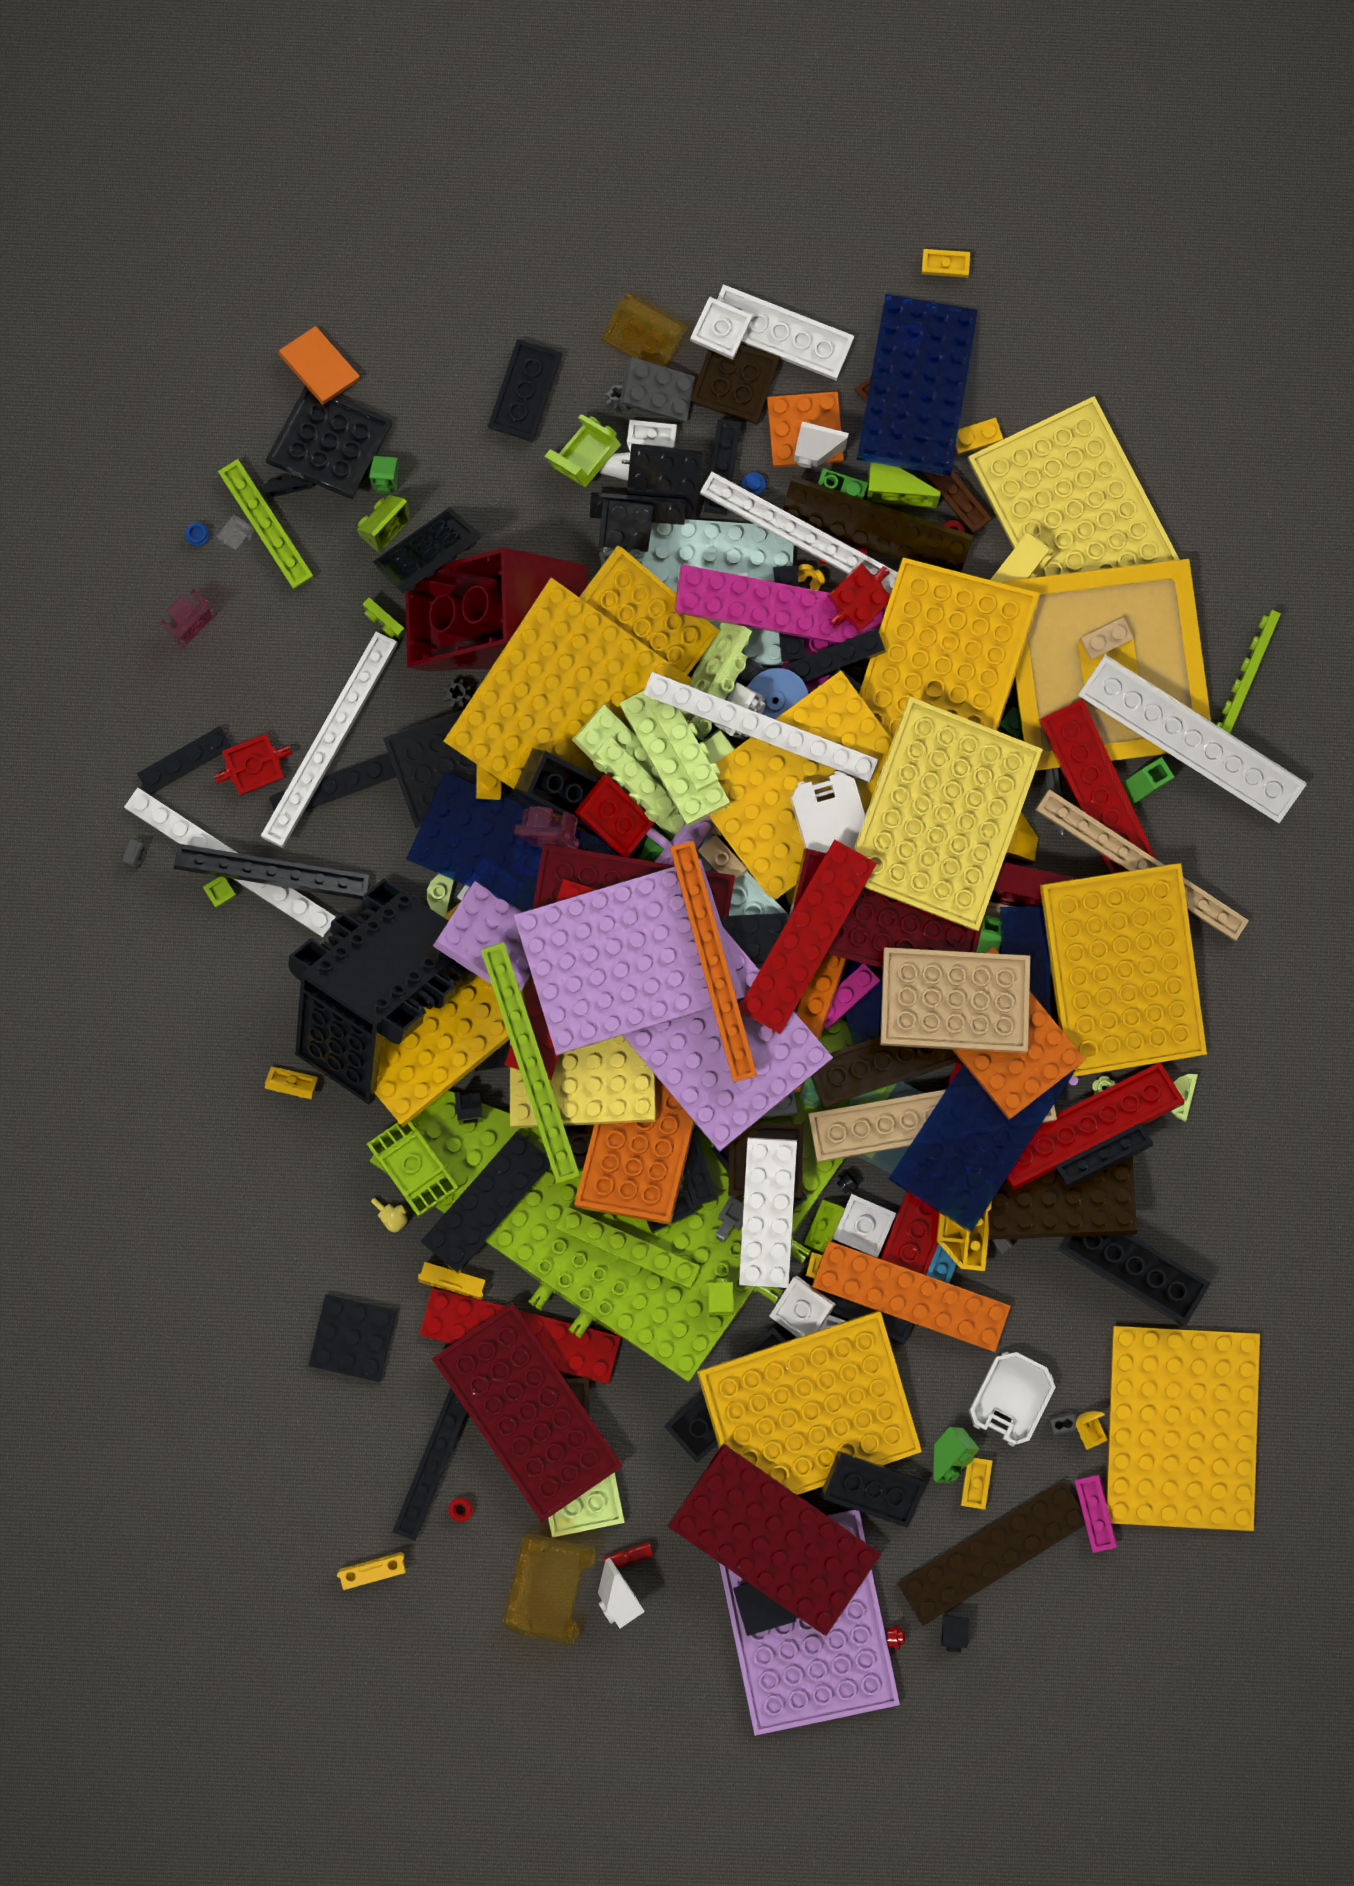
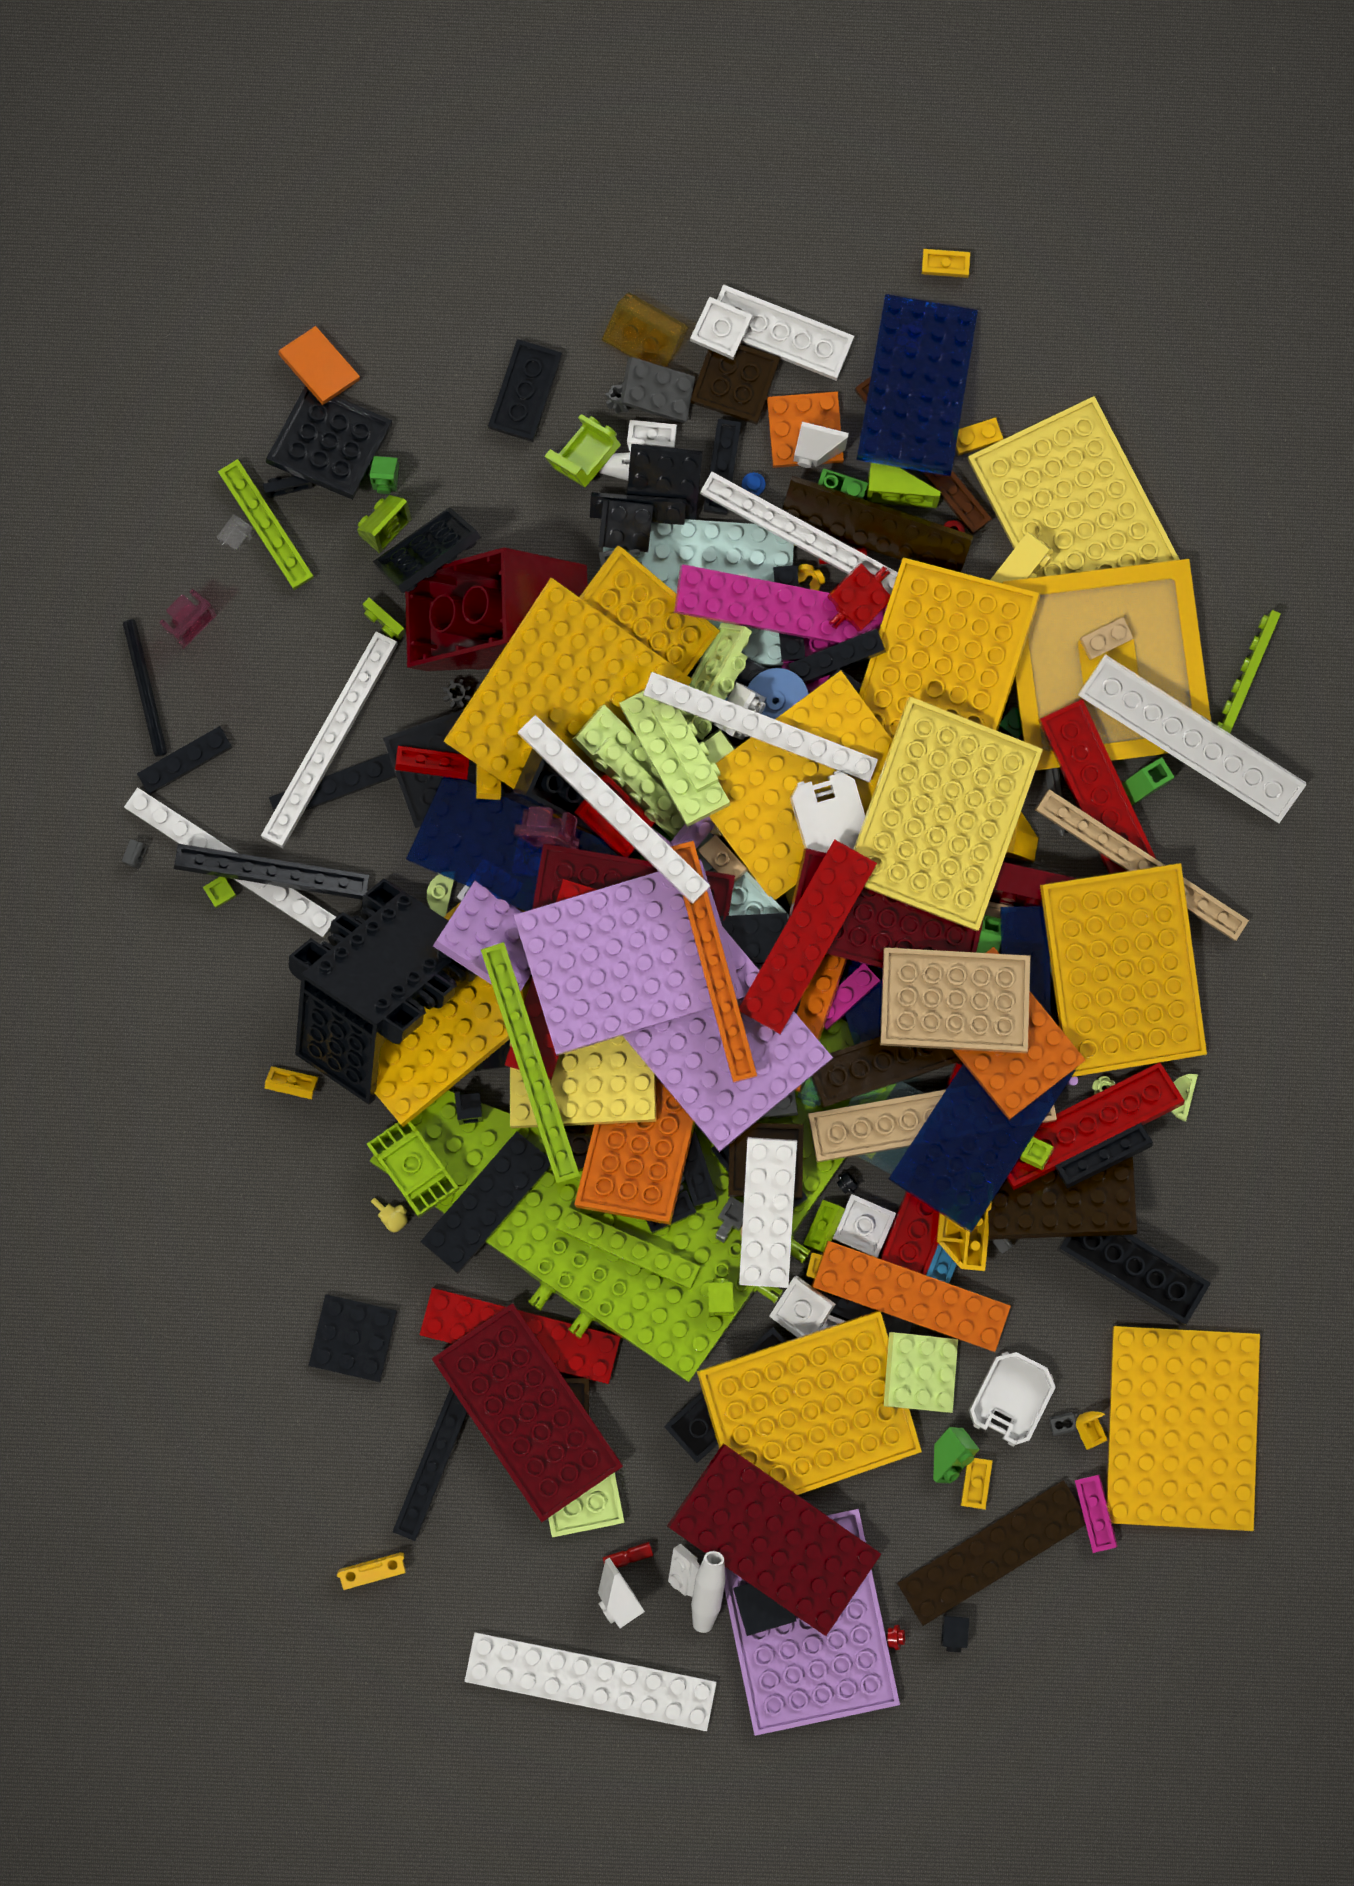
(144, 688): none -> black axle
(197, 534): blue plate -> none
(253, 764): red plate -> none
(431, 762): none -> red plate
(451, 1281): yellow piece -> none
(453, 1513): red plate -> none
(547, 1588): clear yellow windscreen -> none
(590, 1681): none -> white plate
(614, 809): none -> white plate
(701, 1582): none -> white plate
(872, 1489): black plate -> none
(920, 1372): none -> yellowish green plate
(1037, 1153): none -> lime plate

